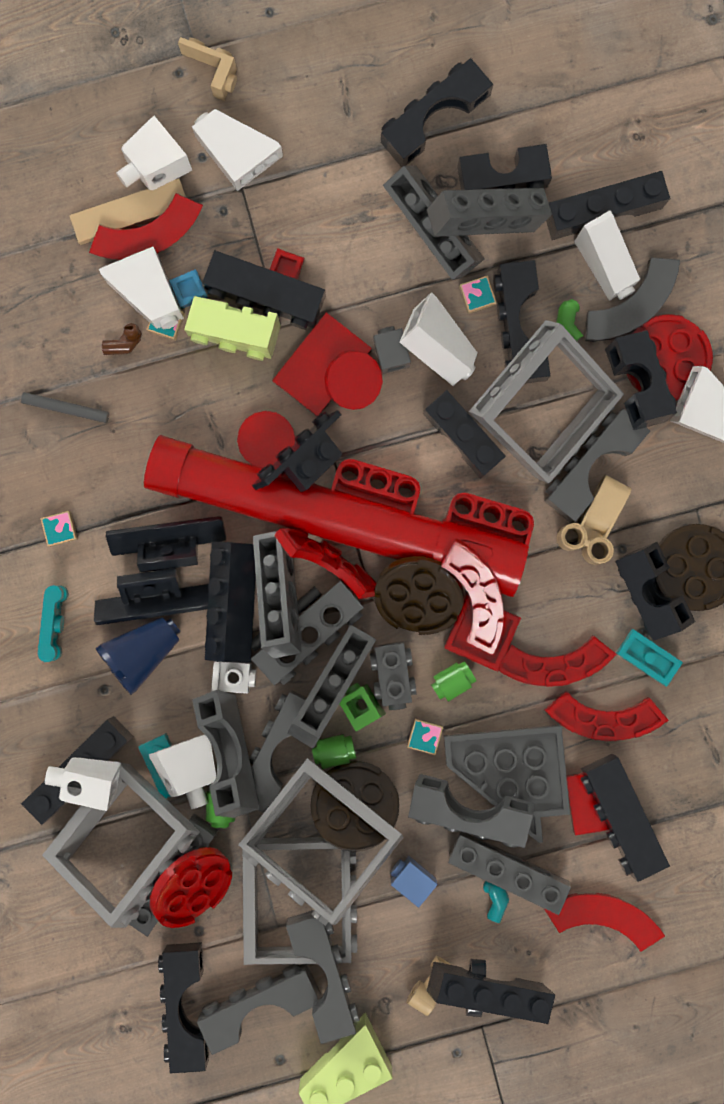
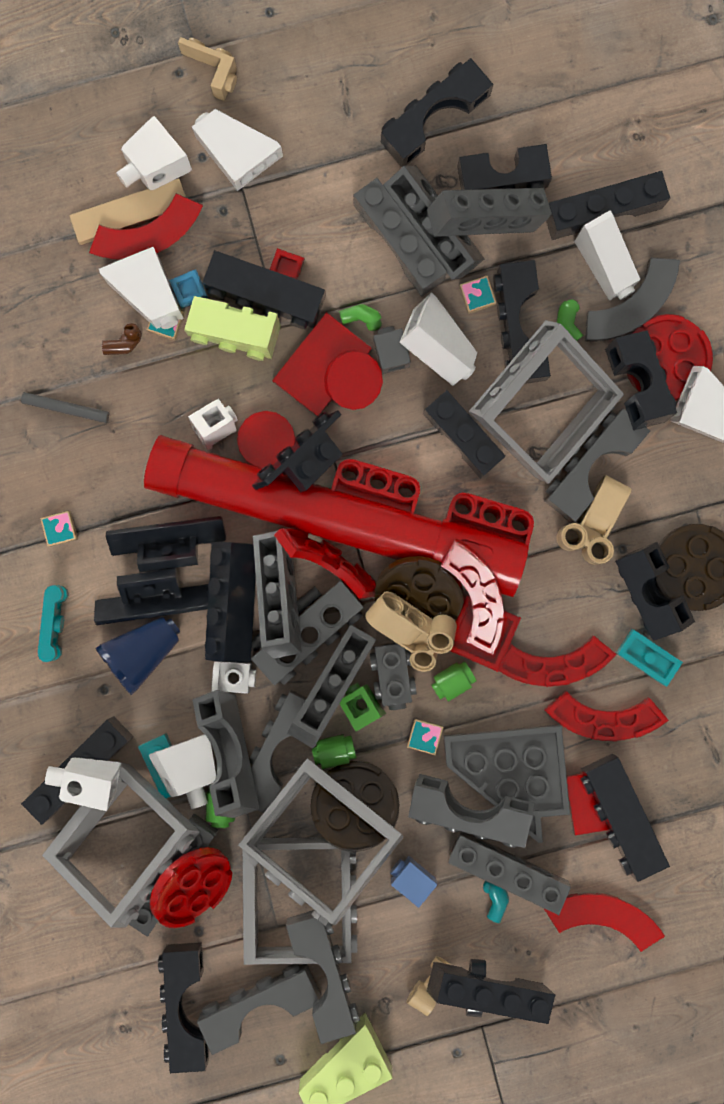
(213, 423): none -> white brick
(363, 313): none -> bright green arm
(393, 226): none -> dark grey arch
(413, 629): none -> tan piece

